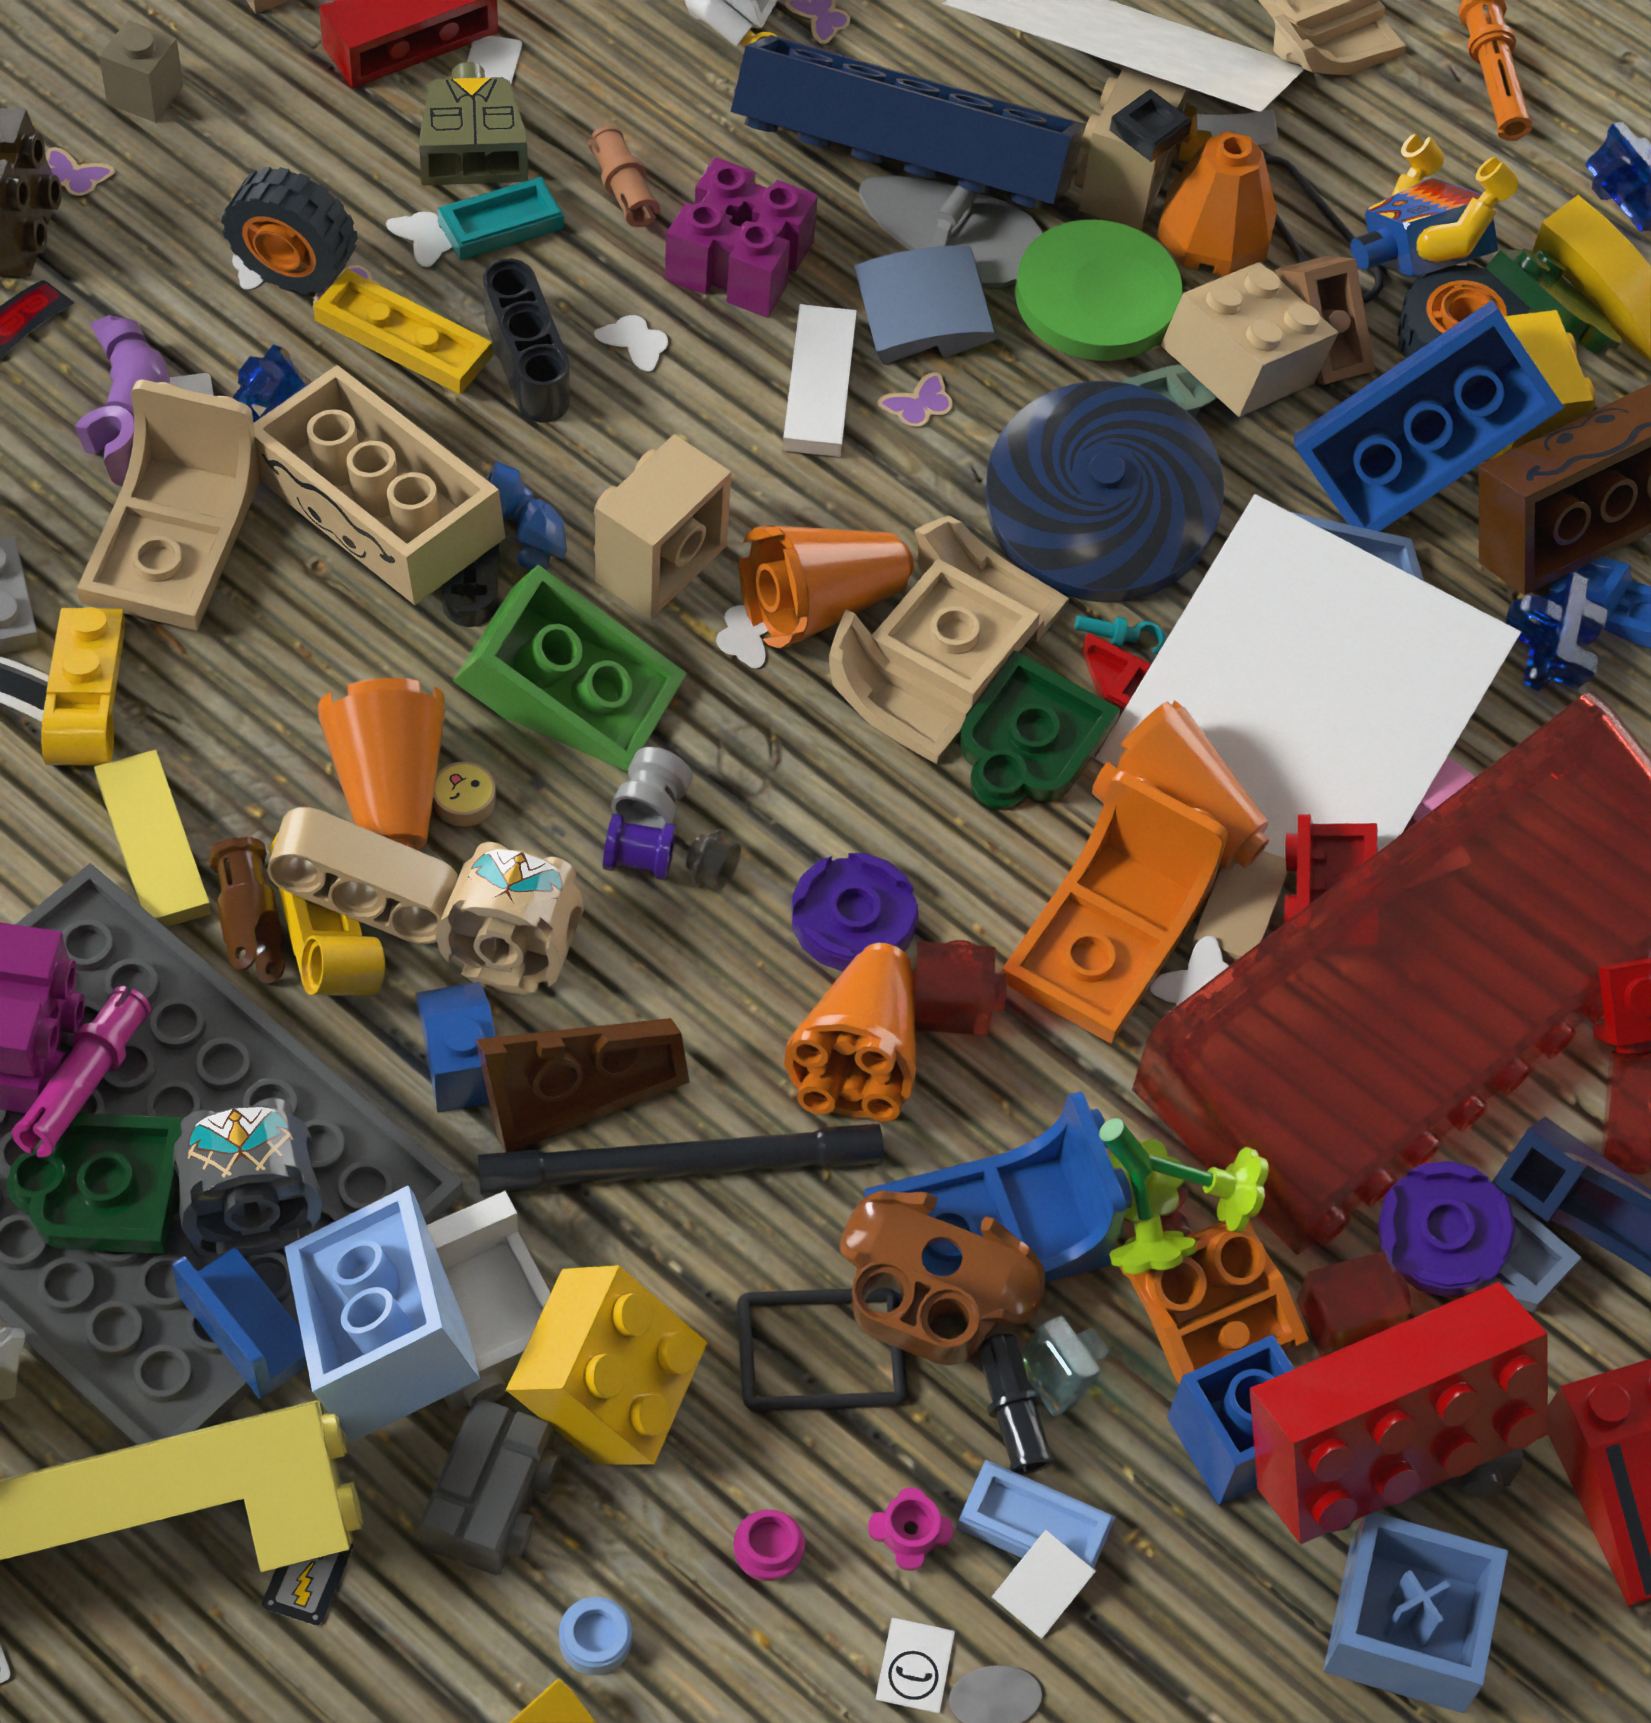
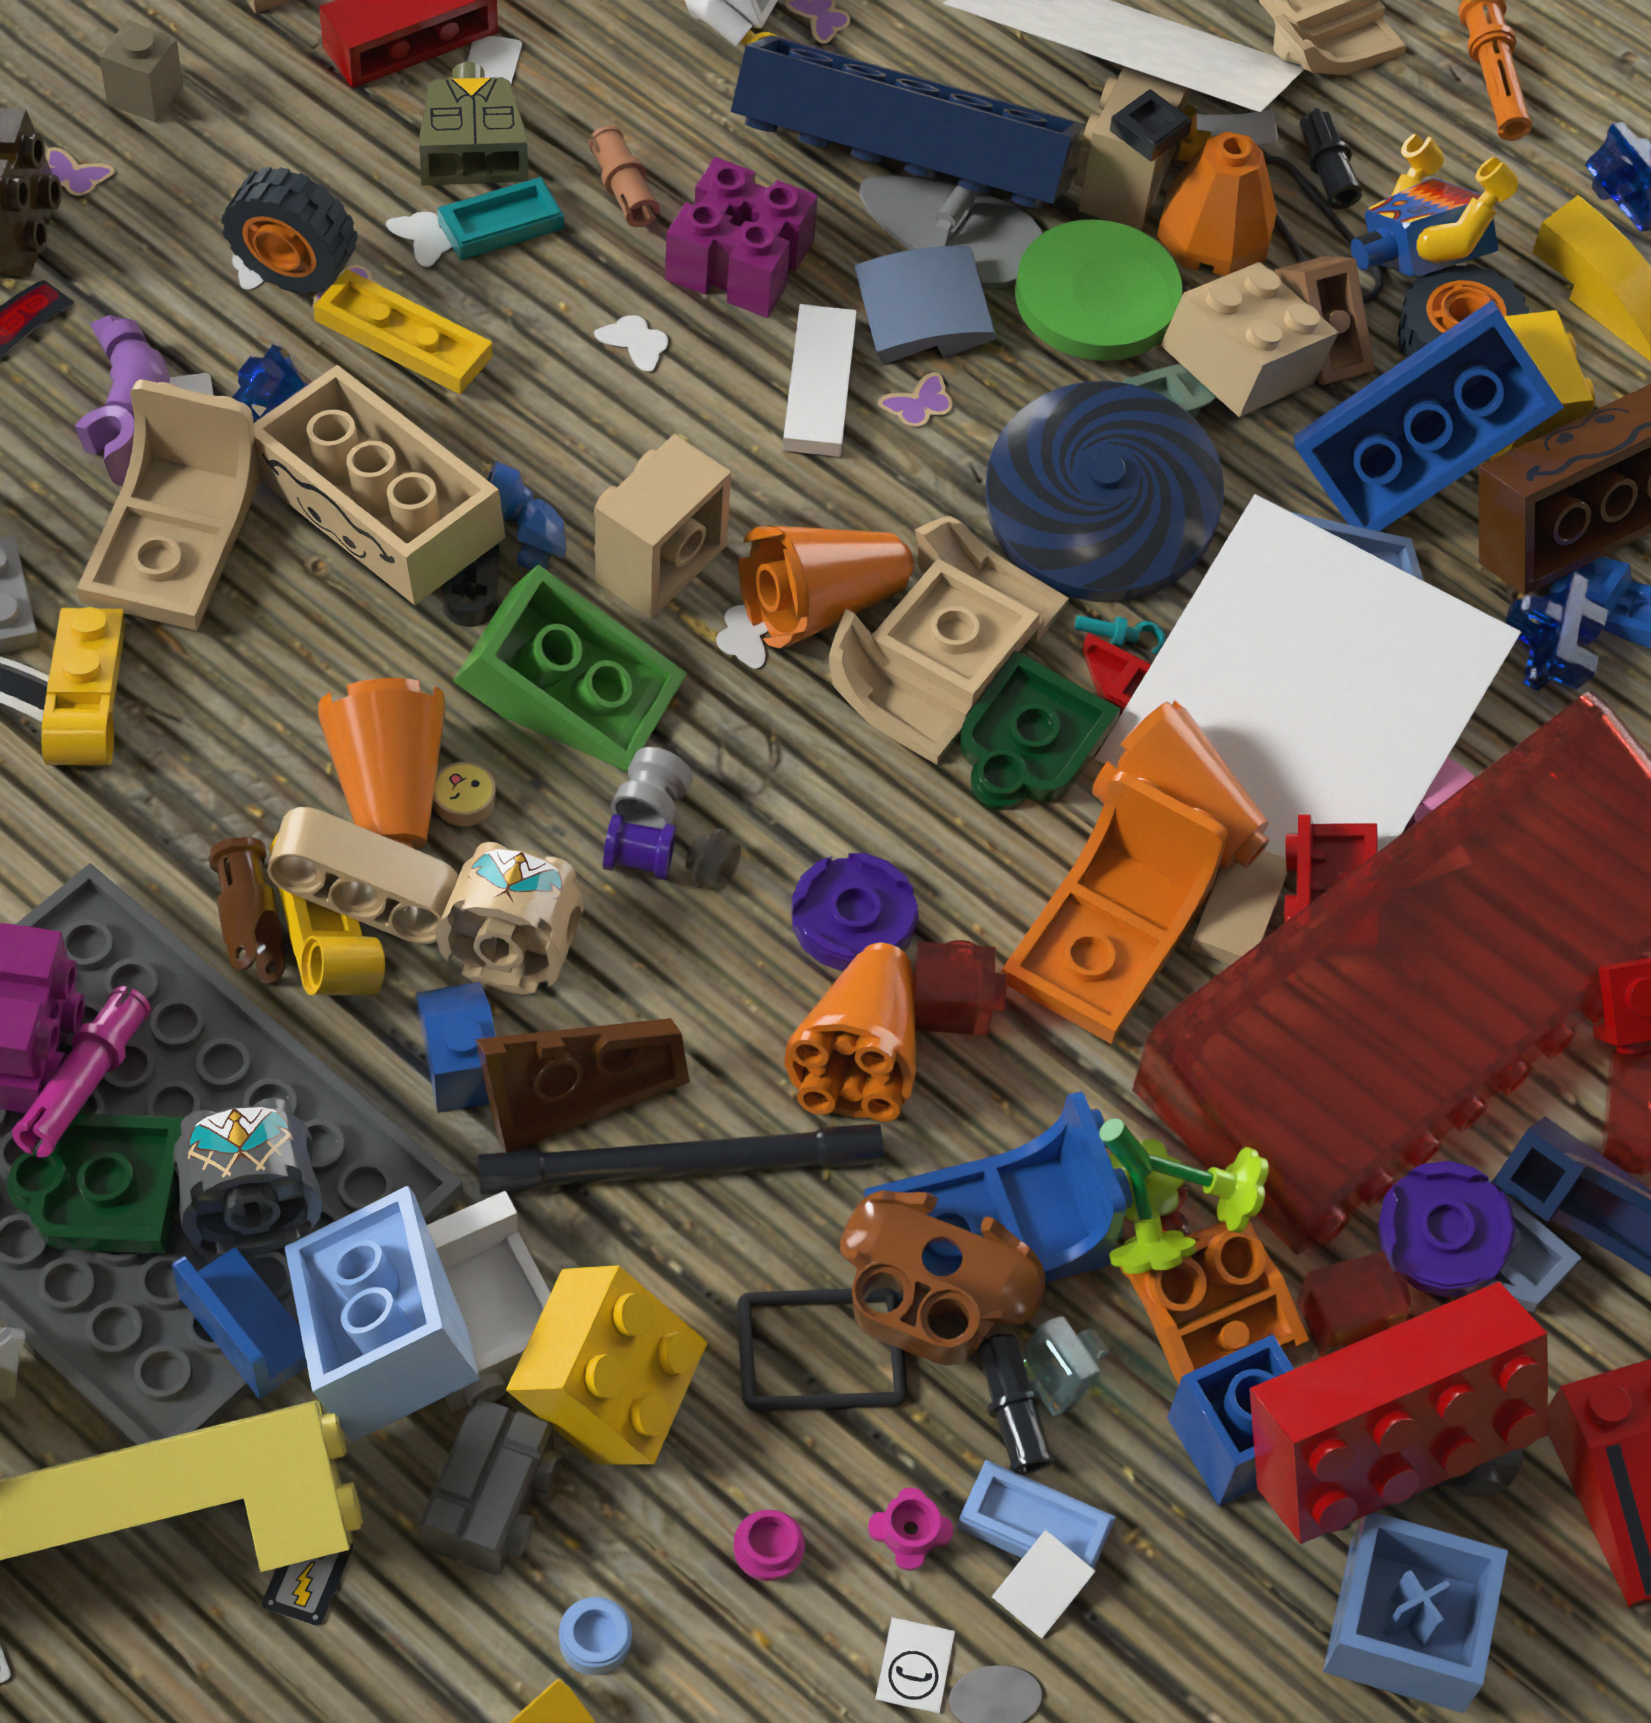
(152, 839): light yellow tile -> none
(526, 340): black beam -> none
(1203, 966): white sticker -> none
(1330, 159): none -> black axle
(1540, 285): dark green plate -> none

